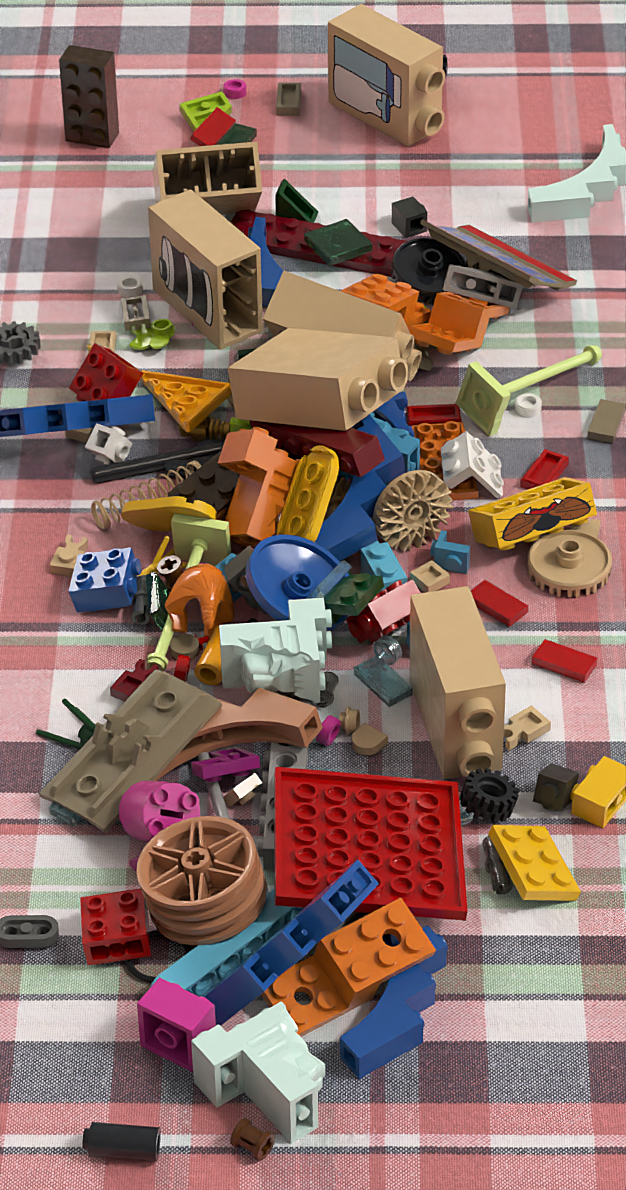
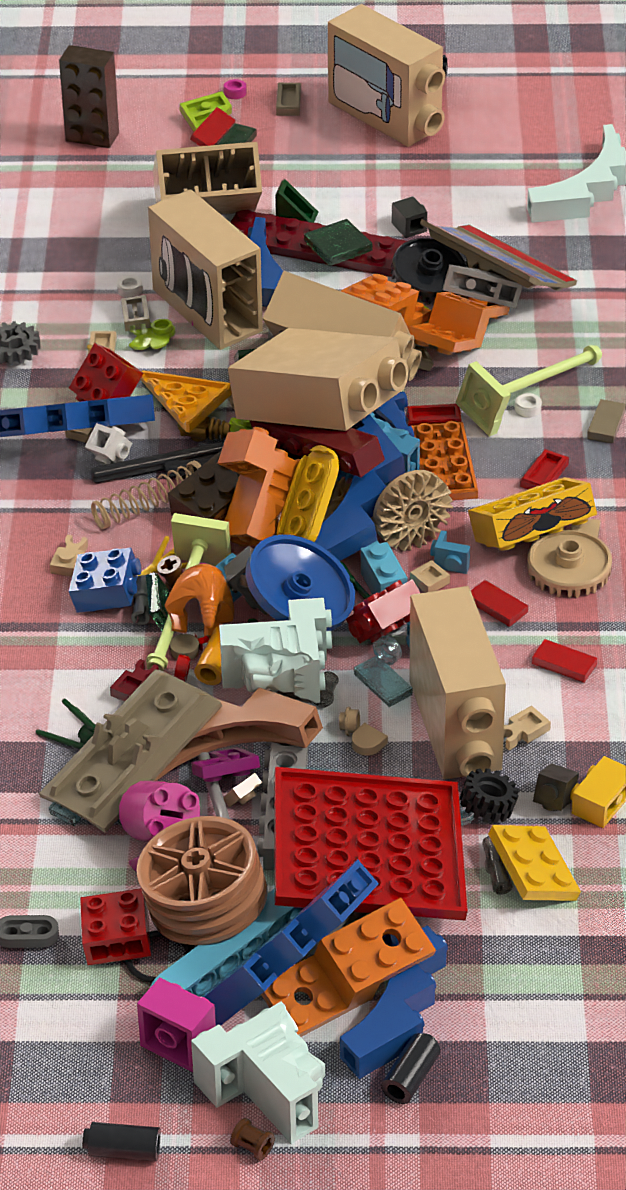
(158, 512): yellow tile -> none
(329, 582): clear light blue tile -> none
(330, 730): dark pink tile -> none
(352, 595): dark green slope -> none
(411, 1068): none -> black brick
(468, 457): white bracket -> none

